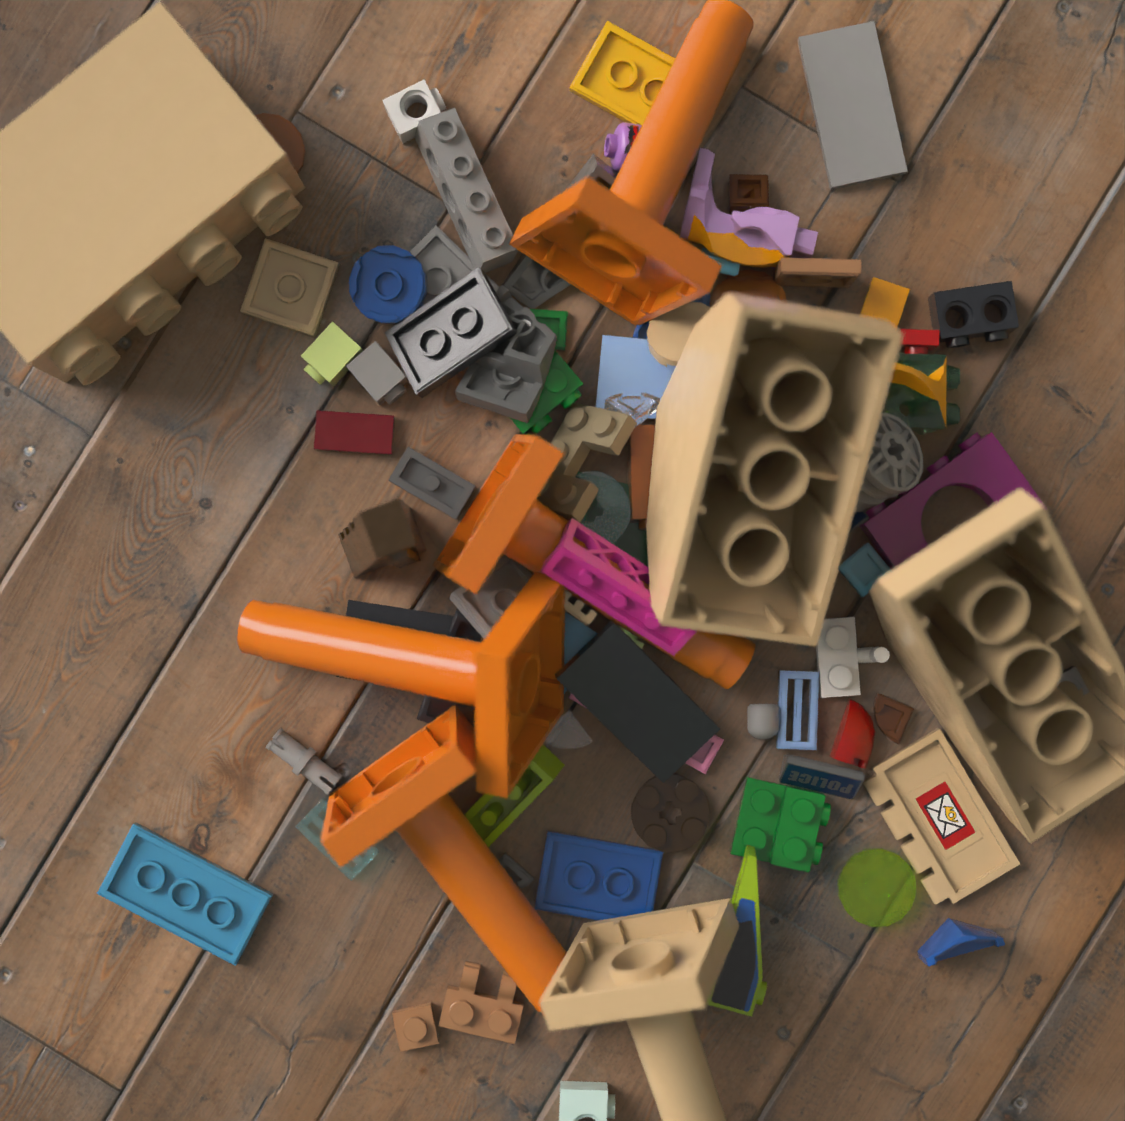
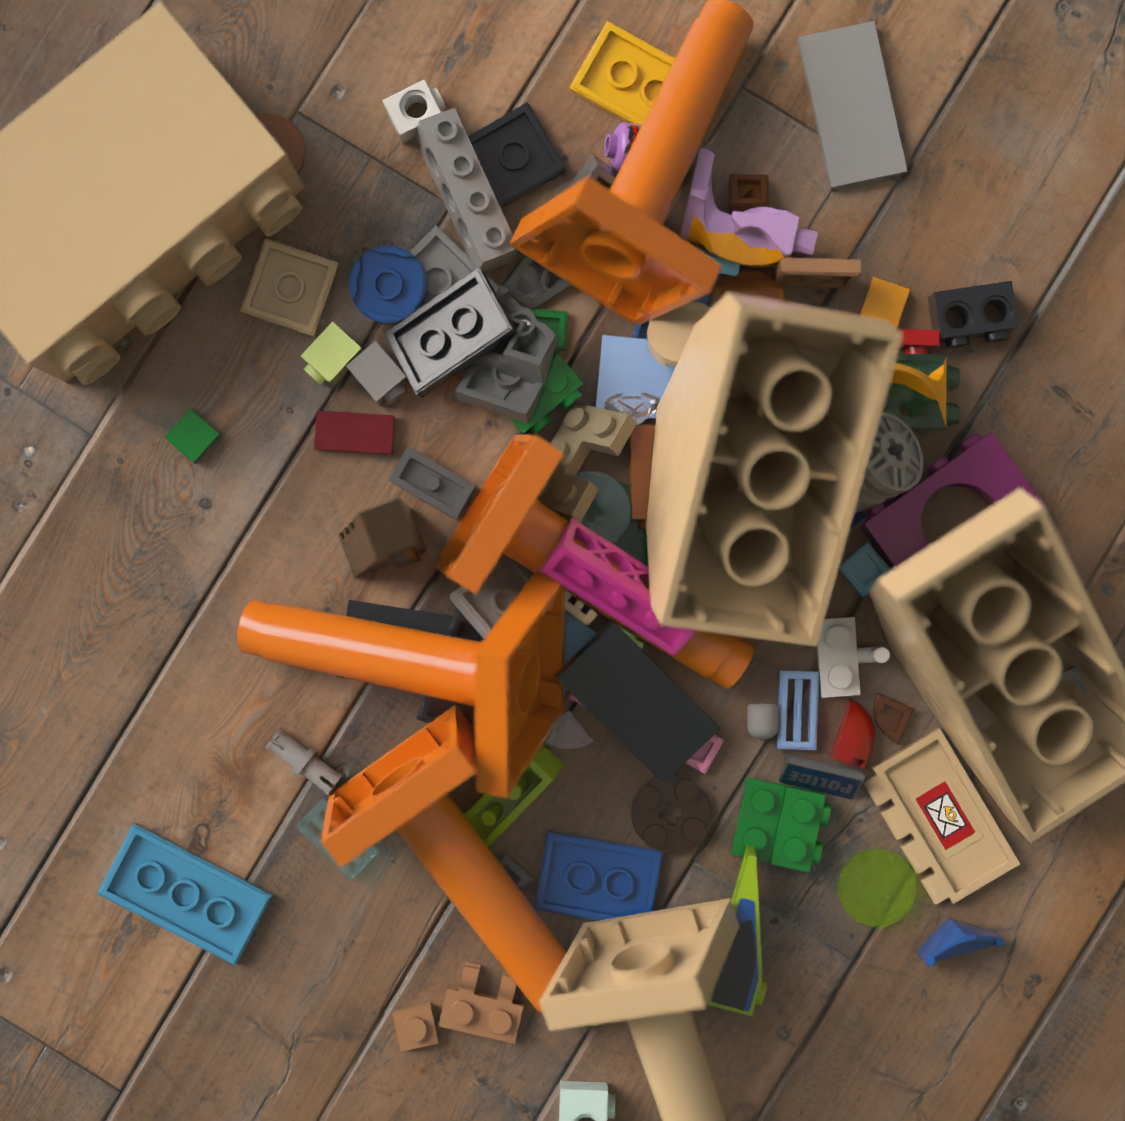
(192, 436): none -> green tile
(516, 155): none -> black tile

